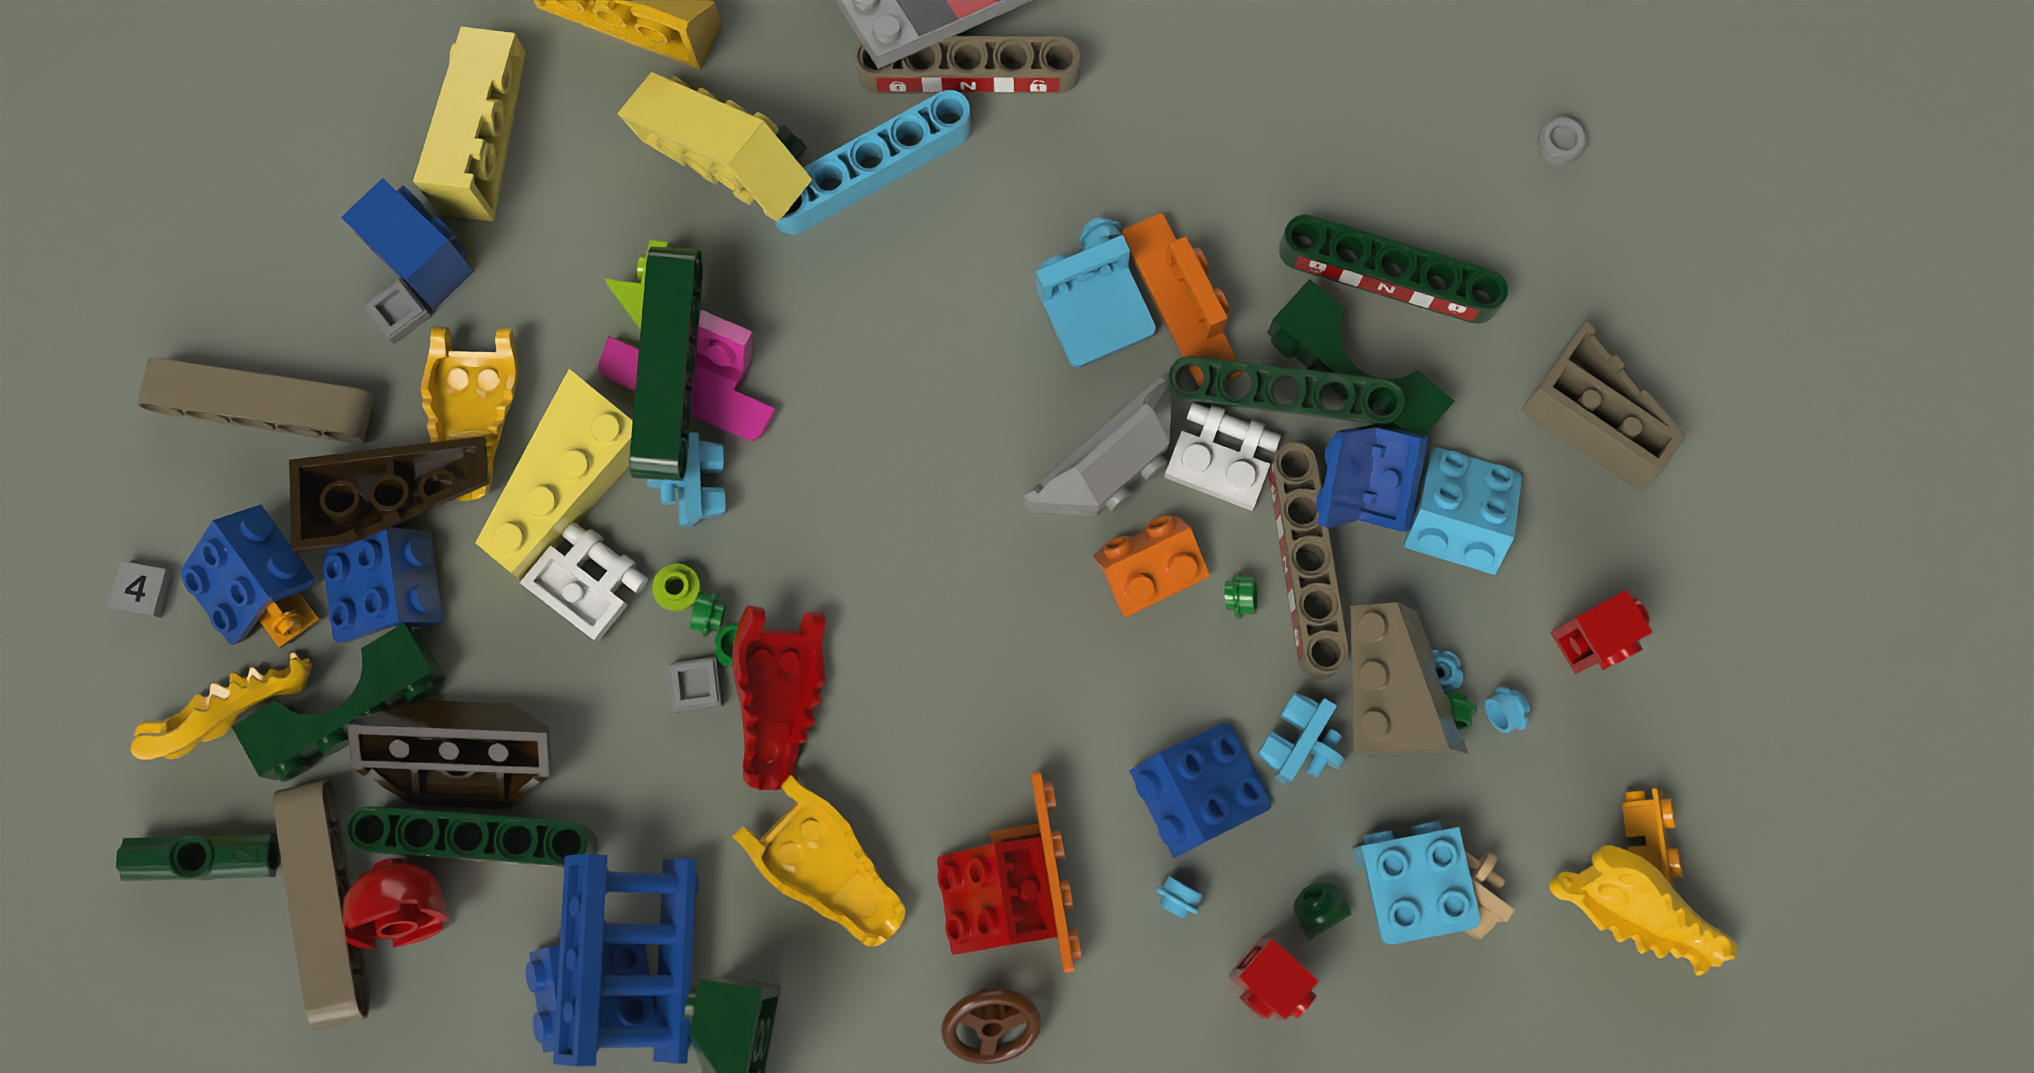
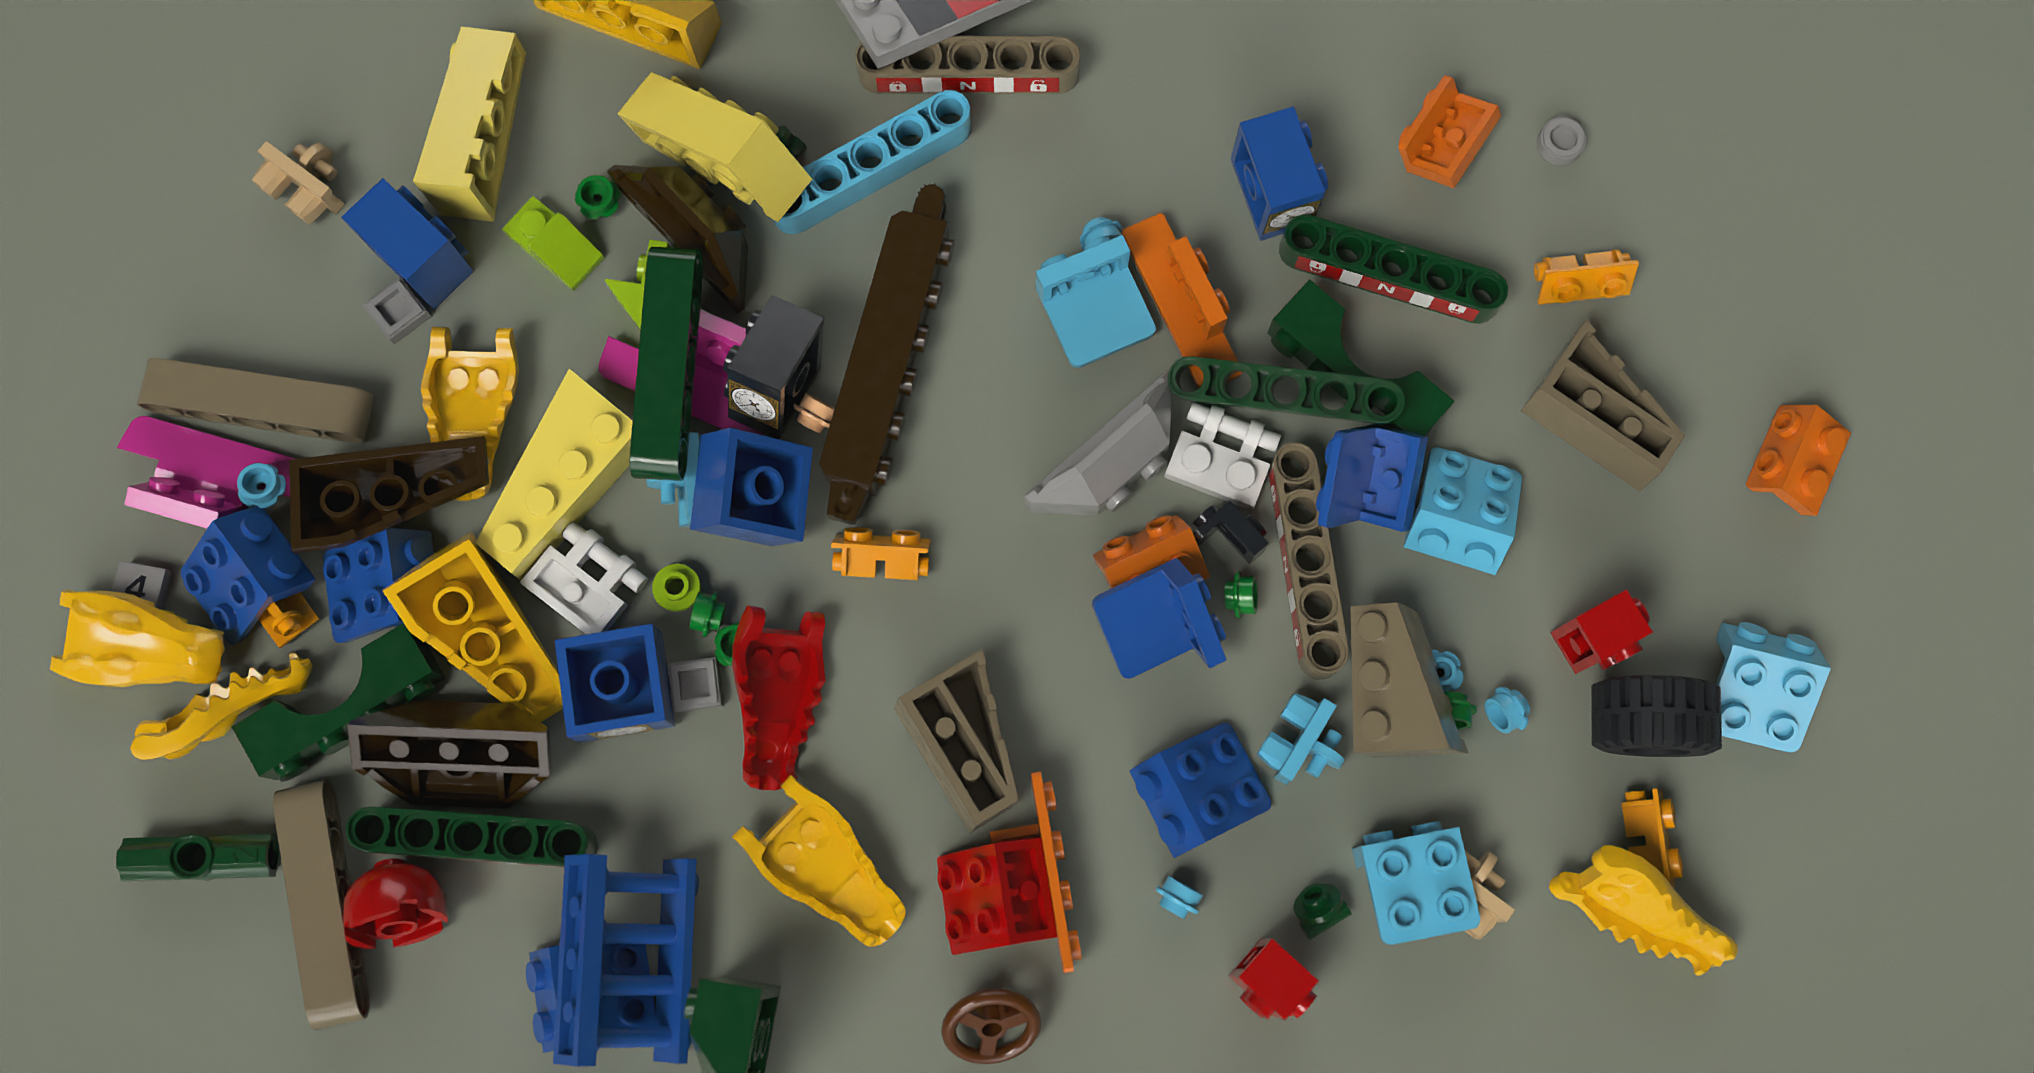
(129, 642): none -> yellow animal
(194, 471): none -> dark pink plate
(252, 477): none -> medium azure plate
(280, 171): none -> tan hips
(473, 620): none -> yellow wedge
(553, 242): none -> lime slope
(594, 186): none -> green plate
(614, 683): none -> blue brick
(690, 219): none -> dark brown wedge
(751, 487): none -> blue brick
(773, 366): none -> black brick
(814, 413): none -> light nougat plate
(863, 549): none -> light orange hinge
(884, 354): none -> dark brown hinge
(961, 740): none -> dark tan wedge
(1159, 619): none -> blue bracket
(1241, 531): none -> black bracket
(1277, 170): none -> blue brick
(1446, 134): none -> orange bracket
(1602, 276): none -> light orange hinge
(1656, 716): none -> black tyre
(1768, 685): none -> medium azure bracket
(1799, 457): none -> orange bracket

